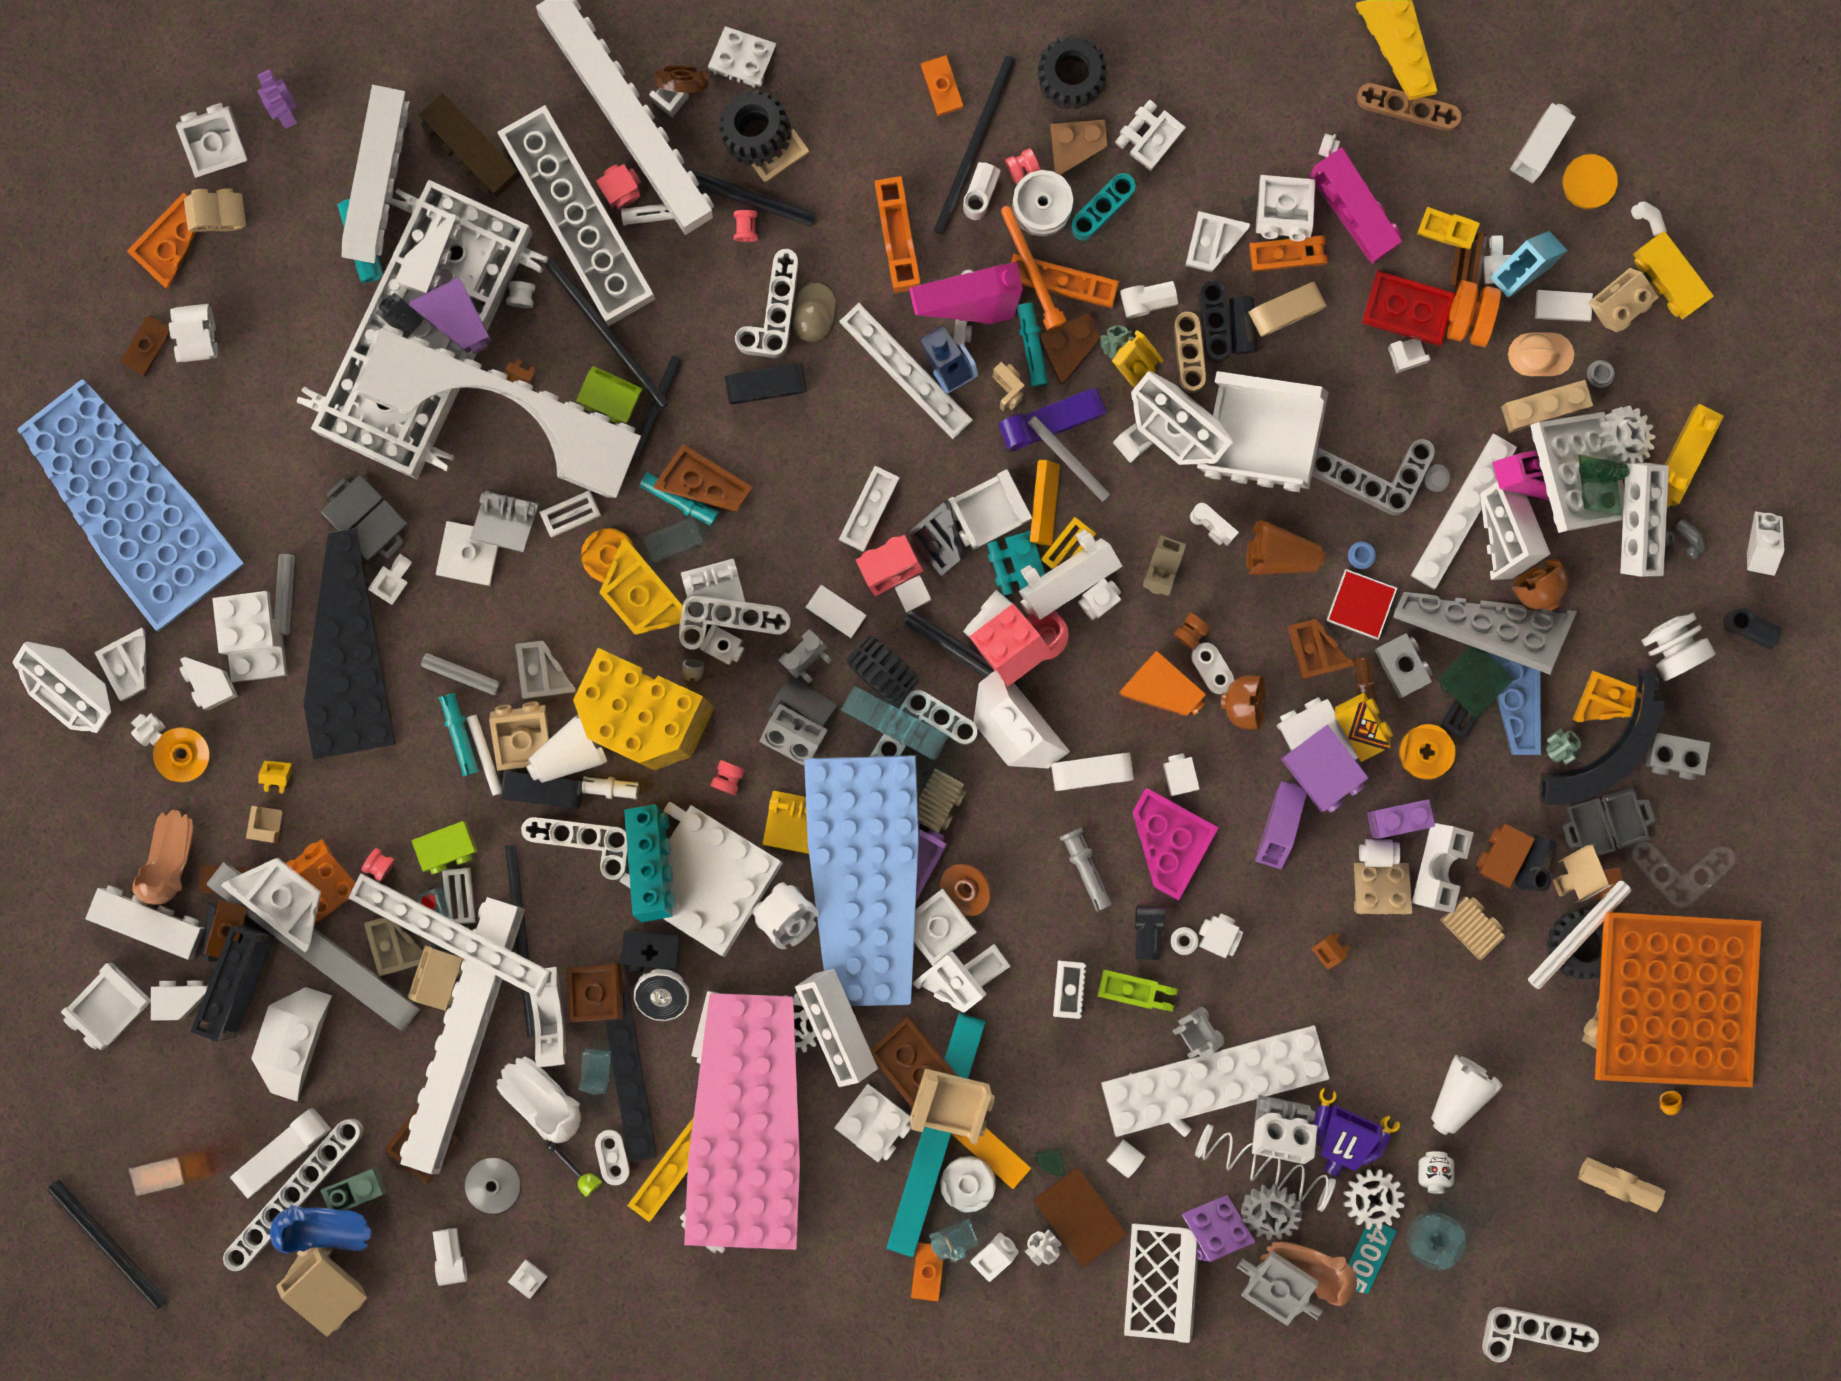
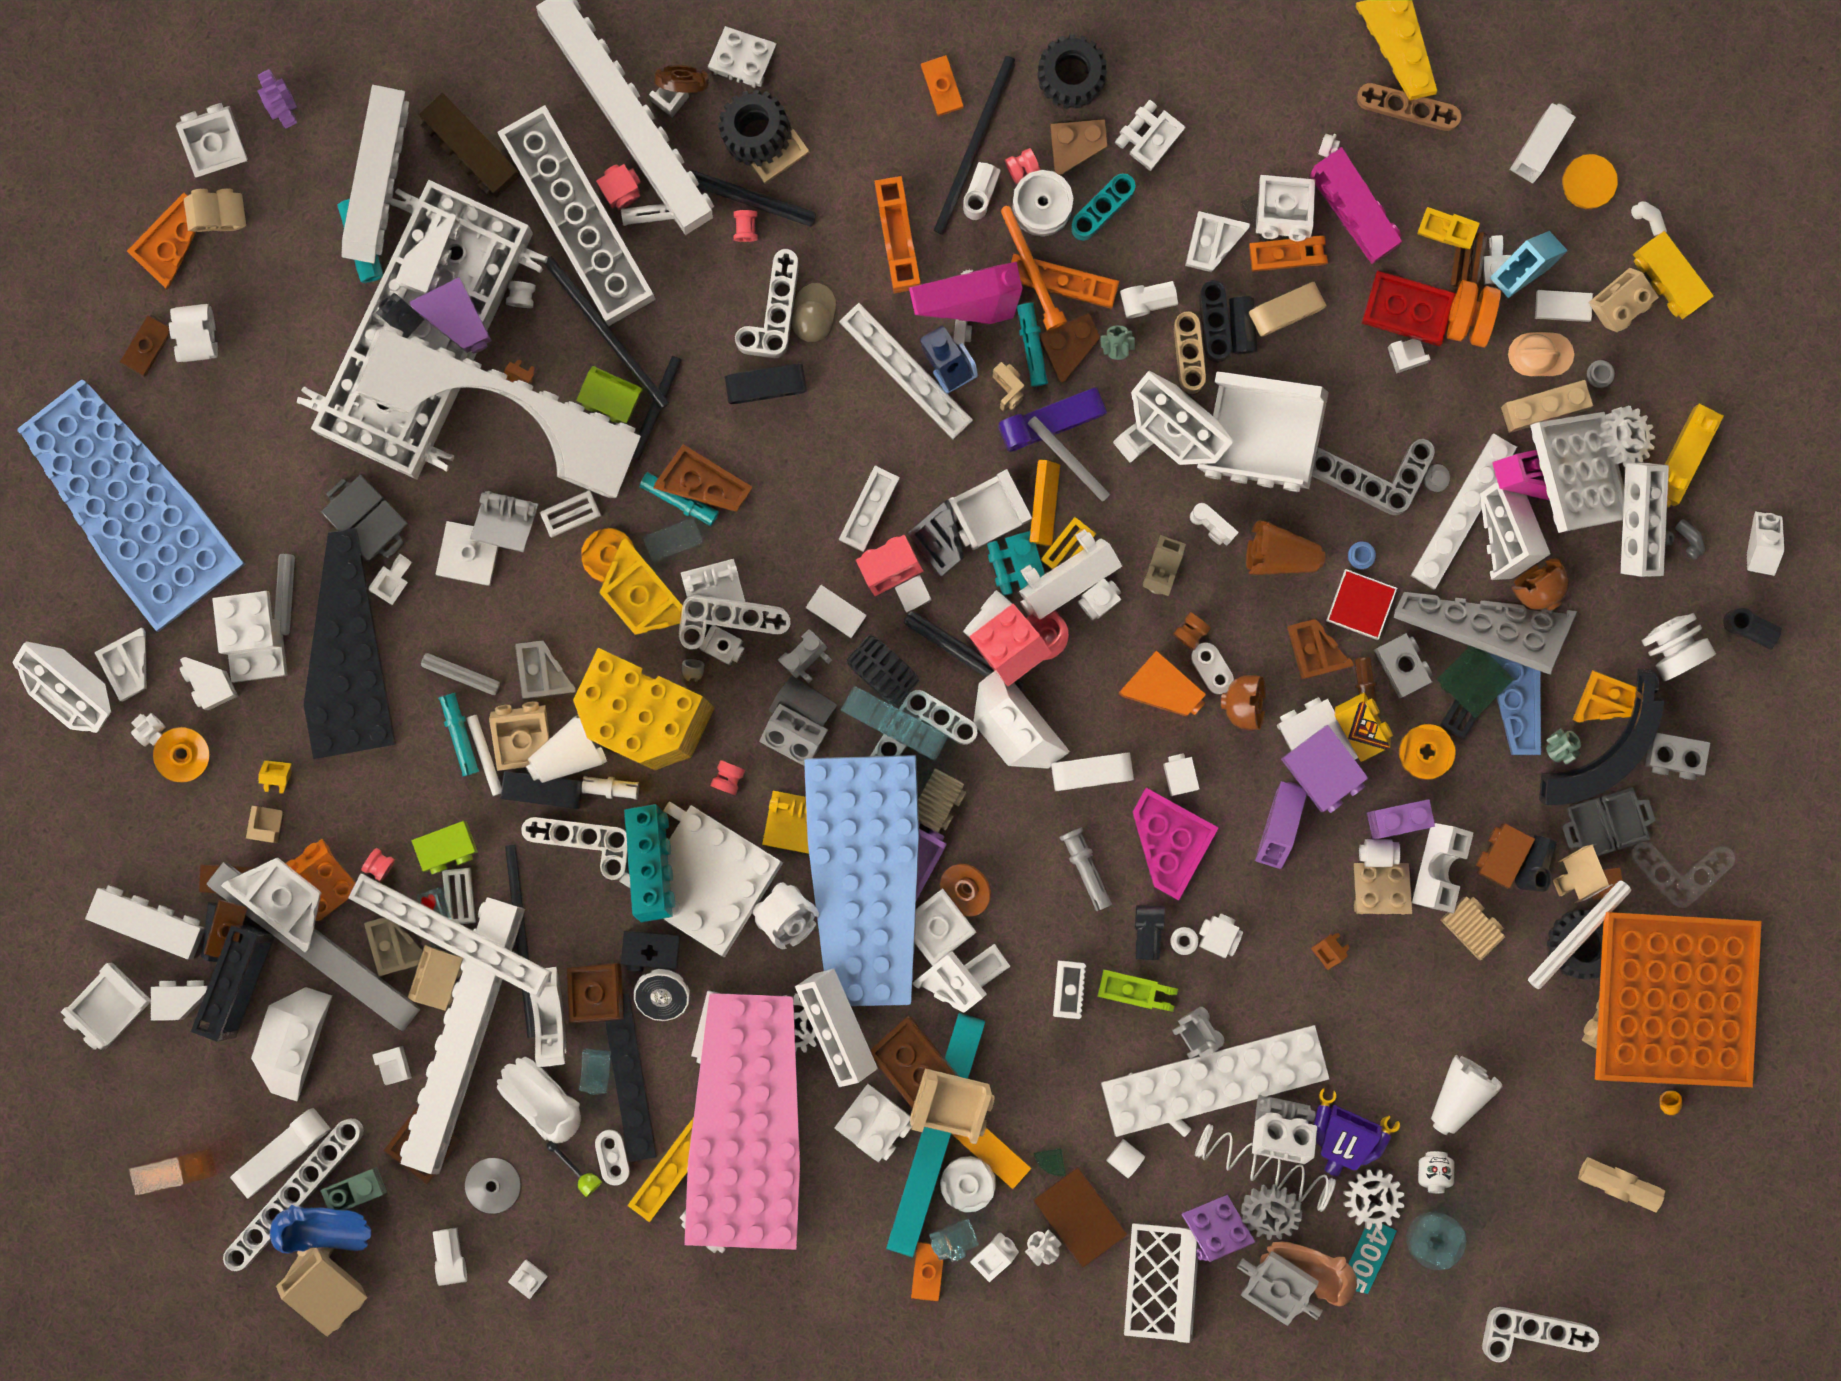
(107, 1244): black axle -> none
(167, 858): nougat hair -> none
(393, 1065): none -> white panel
(1137, 359): yellow plate -> none
(1600, 483): clear green hinge -> none

